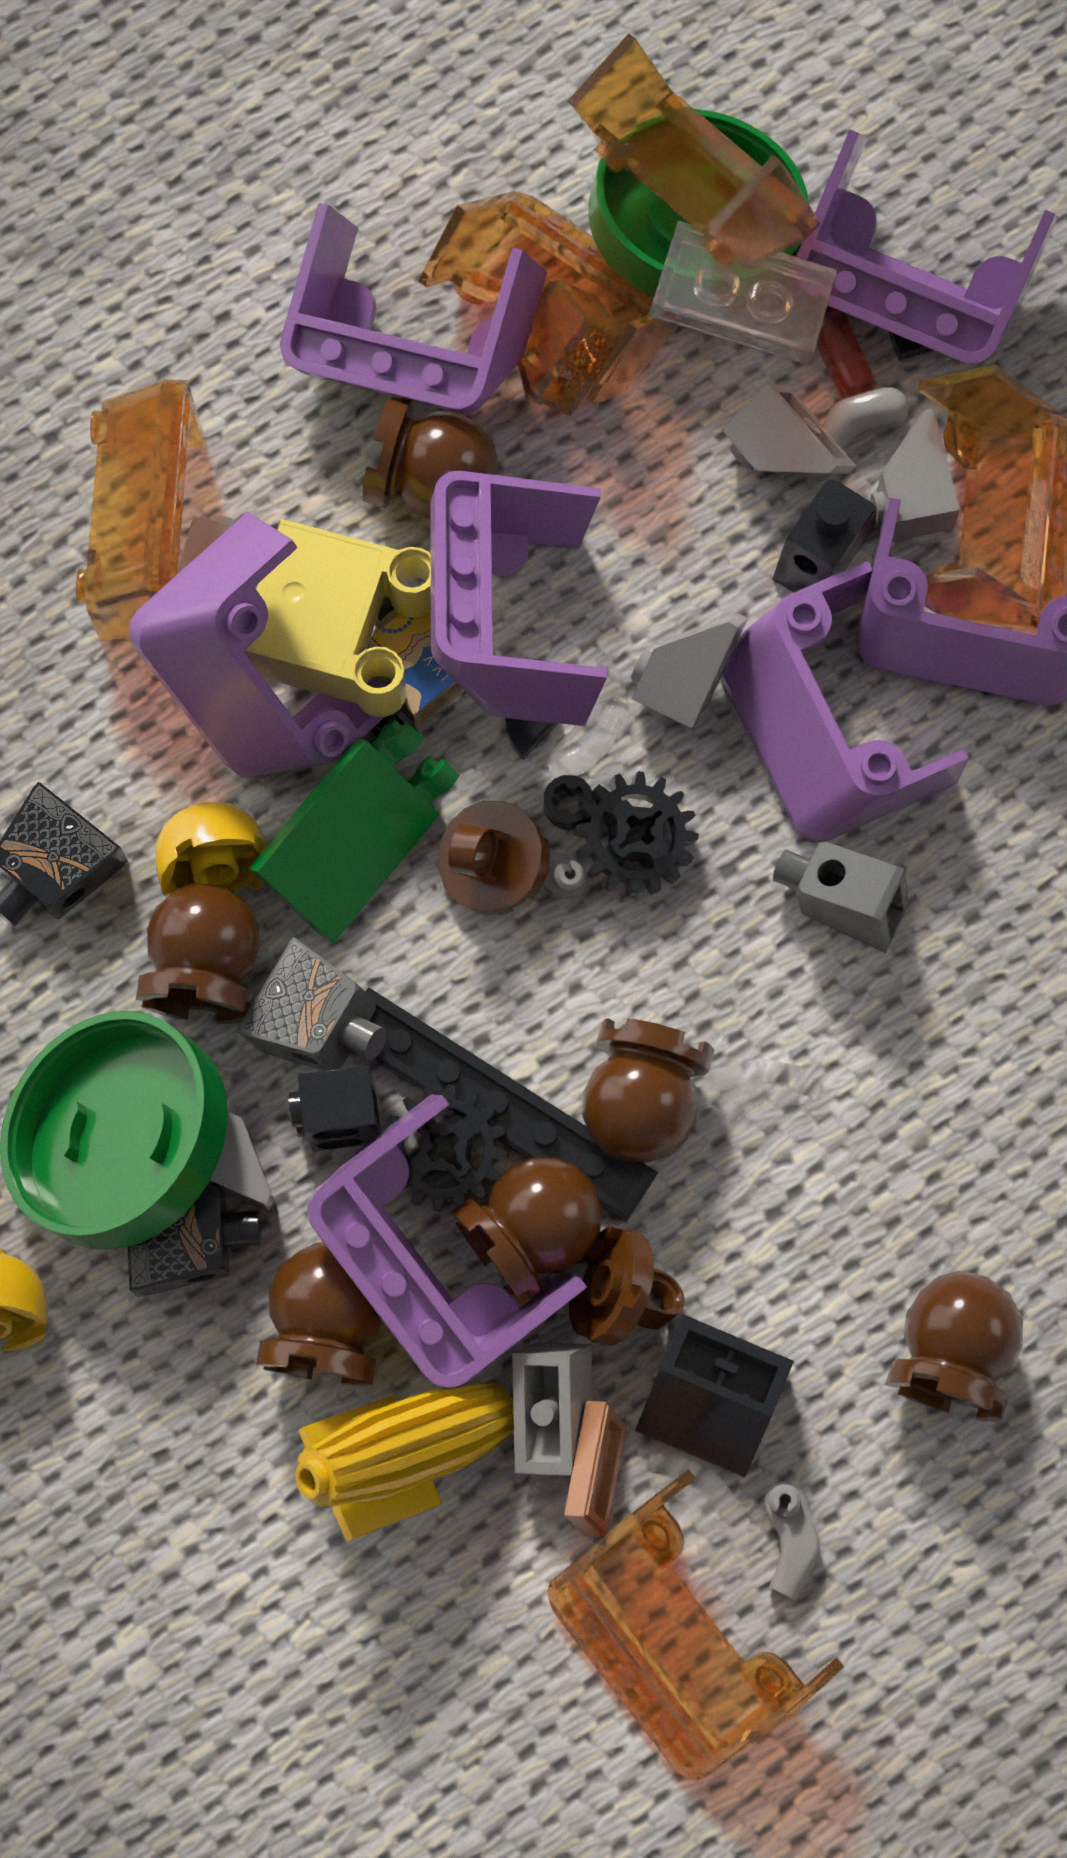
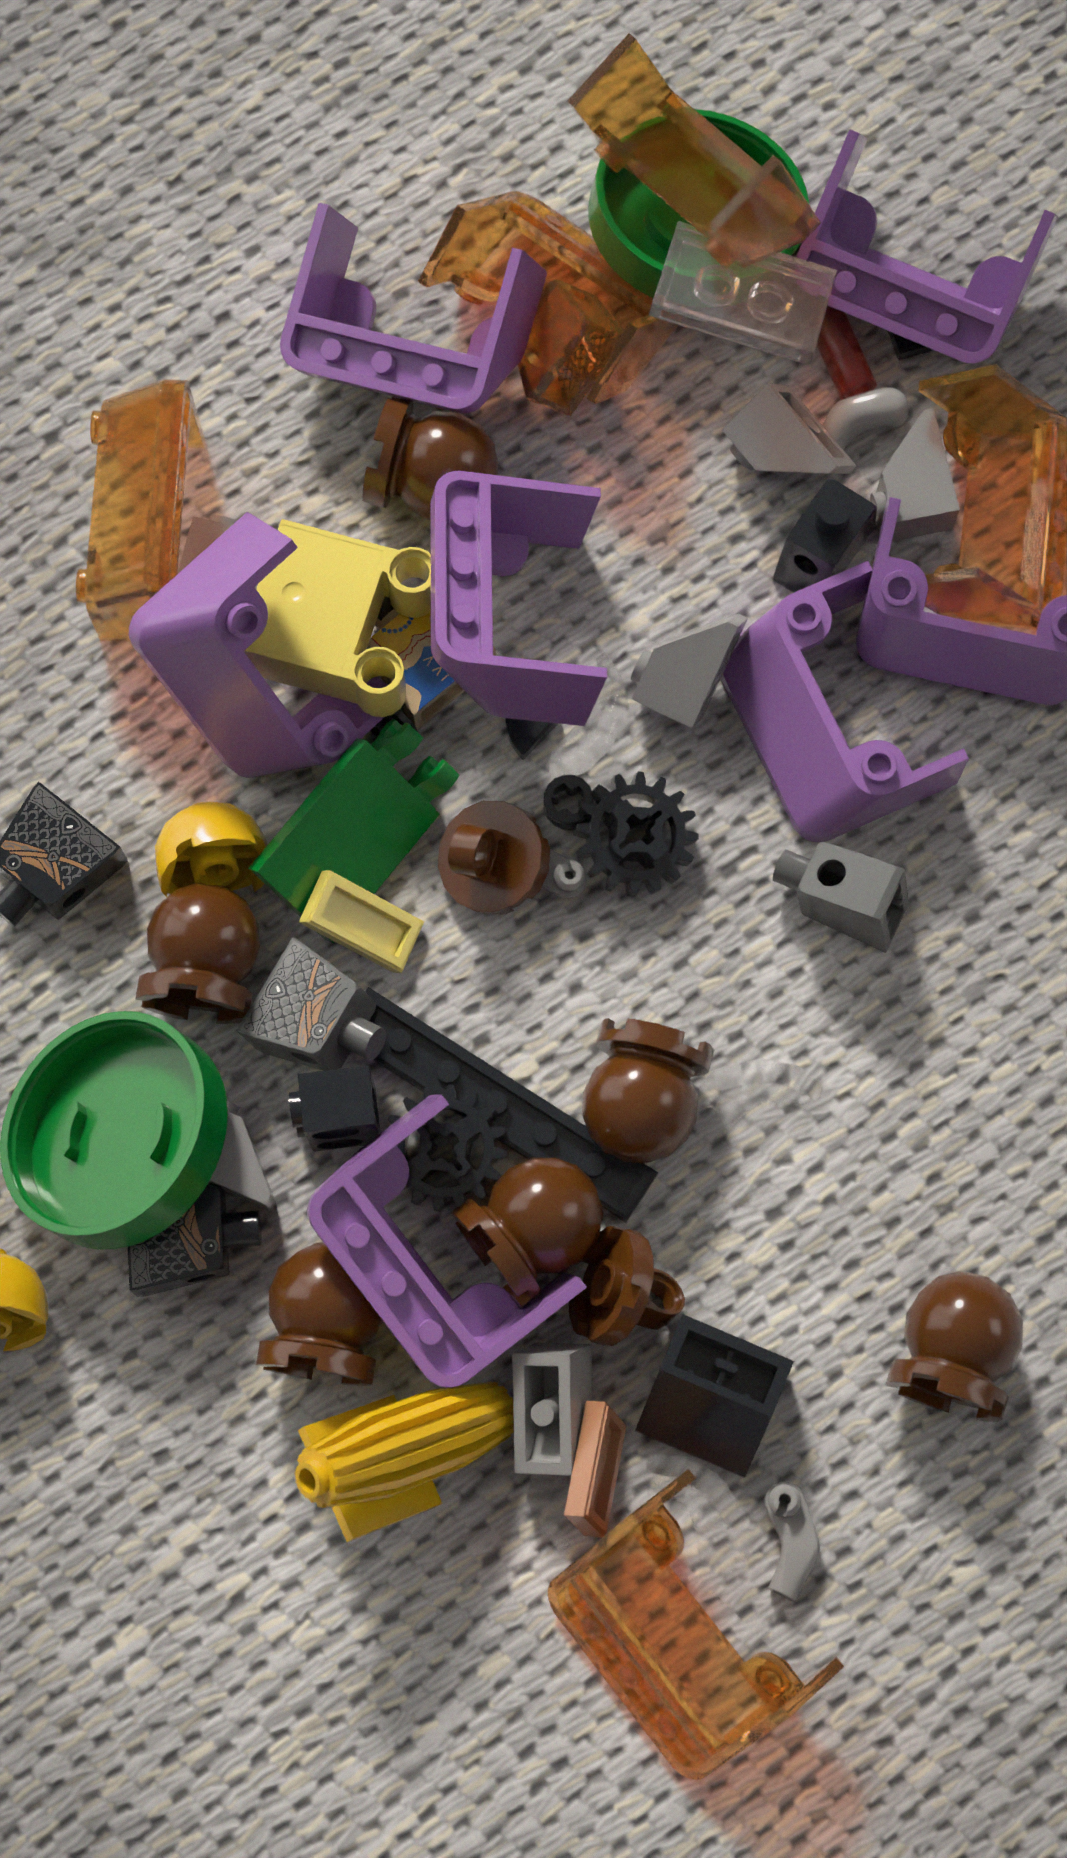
(361, 921): none -> light yellow tile

